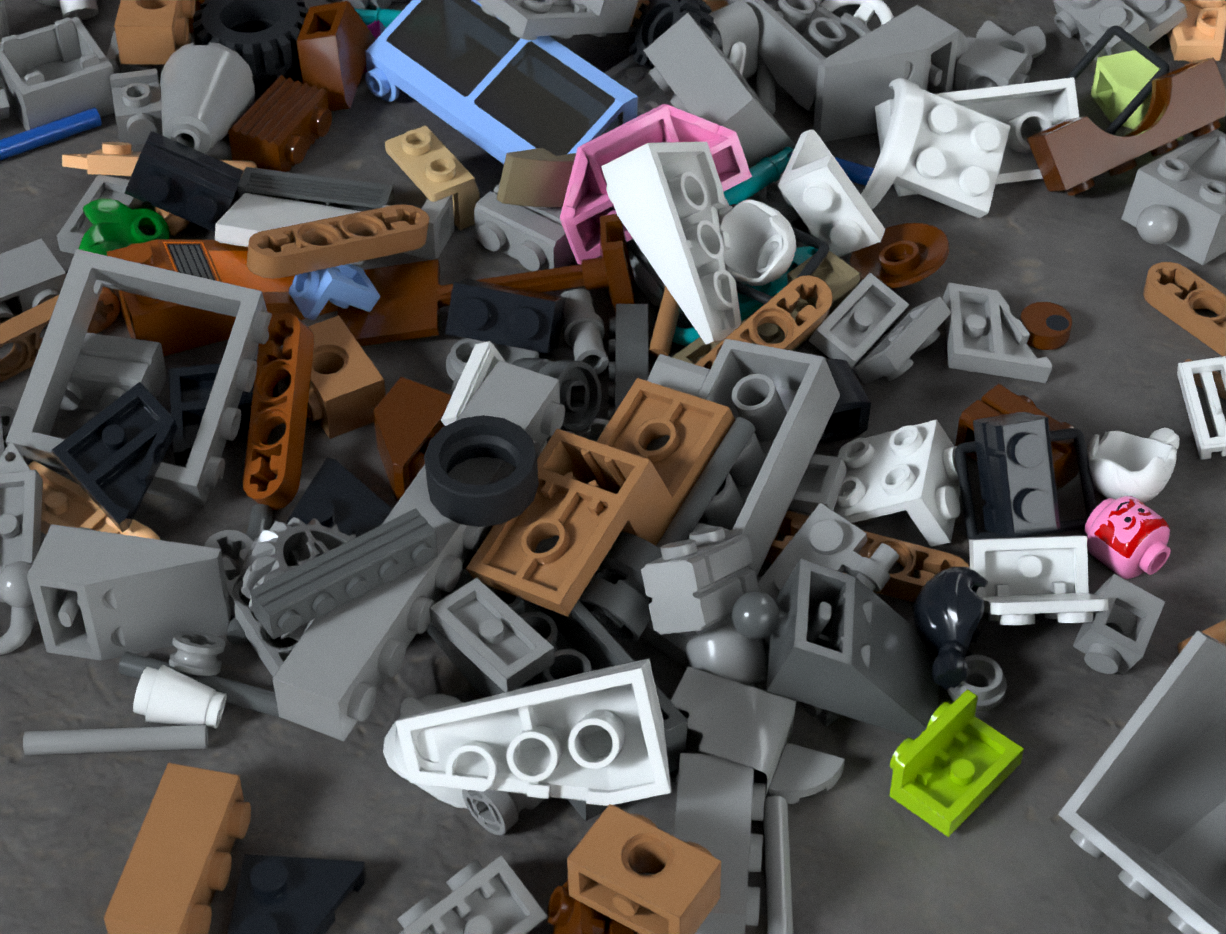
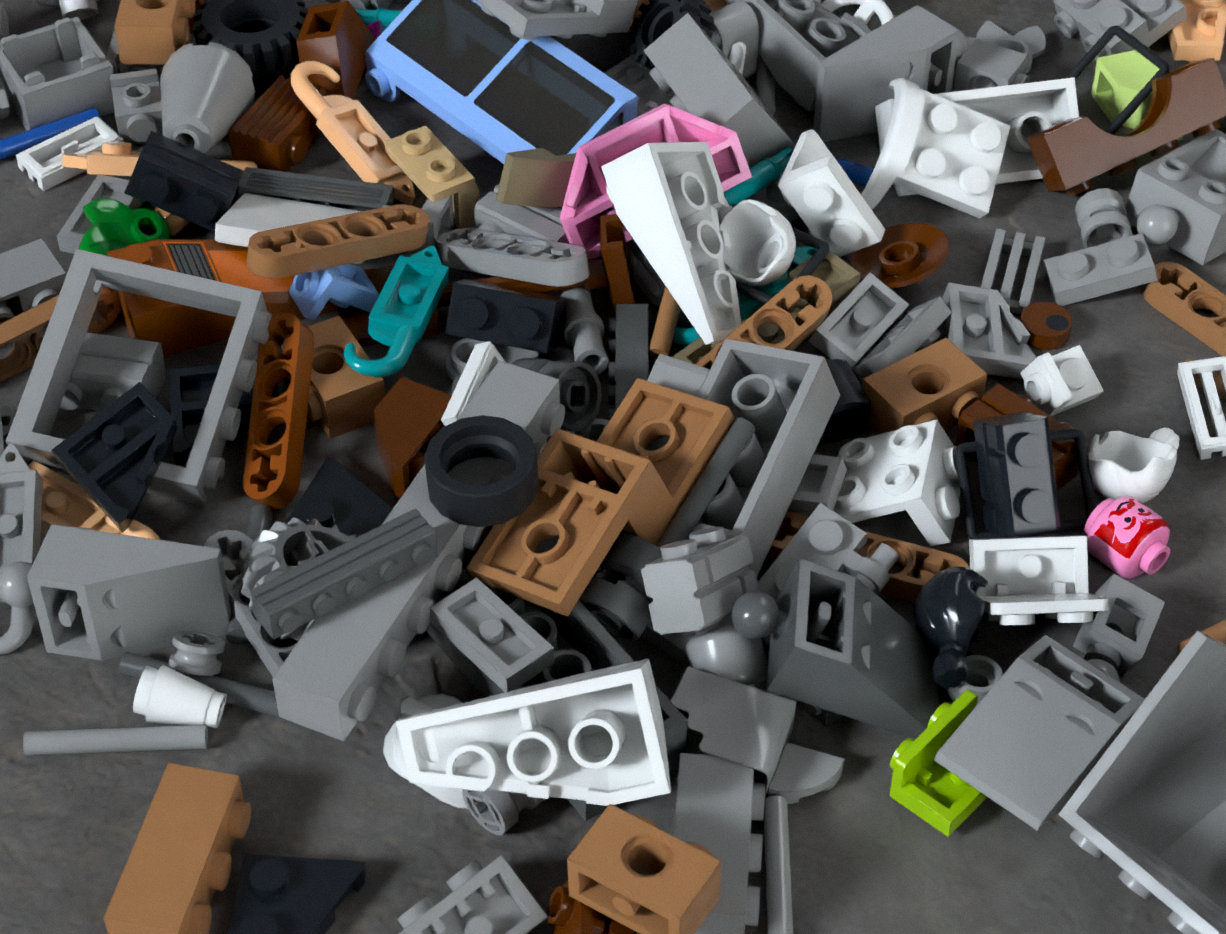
(45, 159): none -> white tile
(351, 131): none -> light nougat plate
(402, 312): none -> teal plate
(513, 256): none -> light grey beam
(924, 388): none -> medium nougat brick
(1016, 248): none -> light grey tile
(1040, 730): none -> light grey slope
(1060, 381): none -> white bracket
(1100, 270): none -> light grey plate
(1102, 217): none -> light grey wheel

